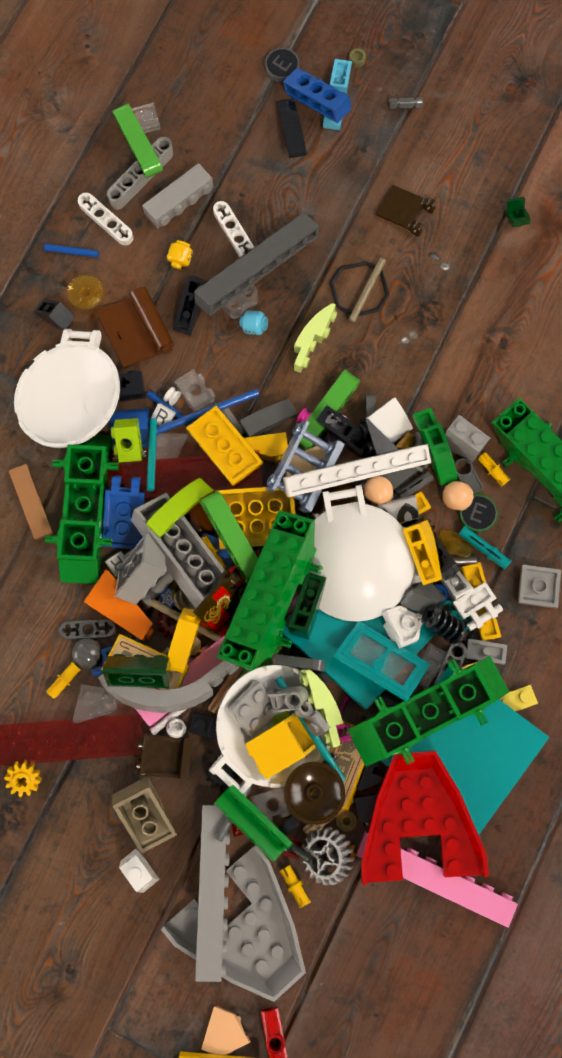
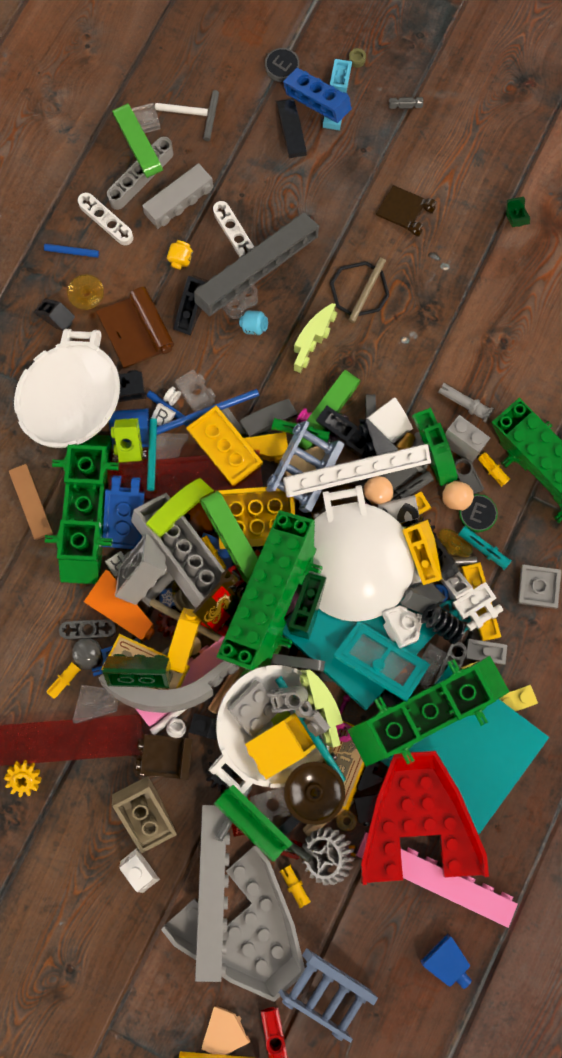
(181, 109): none -> white bar
(211, 115): none -> dark grey bar
(279, 425): none -> green pin
(346, 985): none -> sand blue fence
(448, 963): none -> blue torso
(473, 406): none -> light grey pin

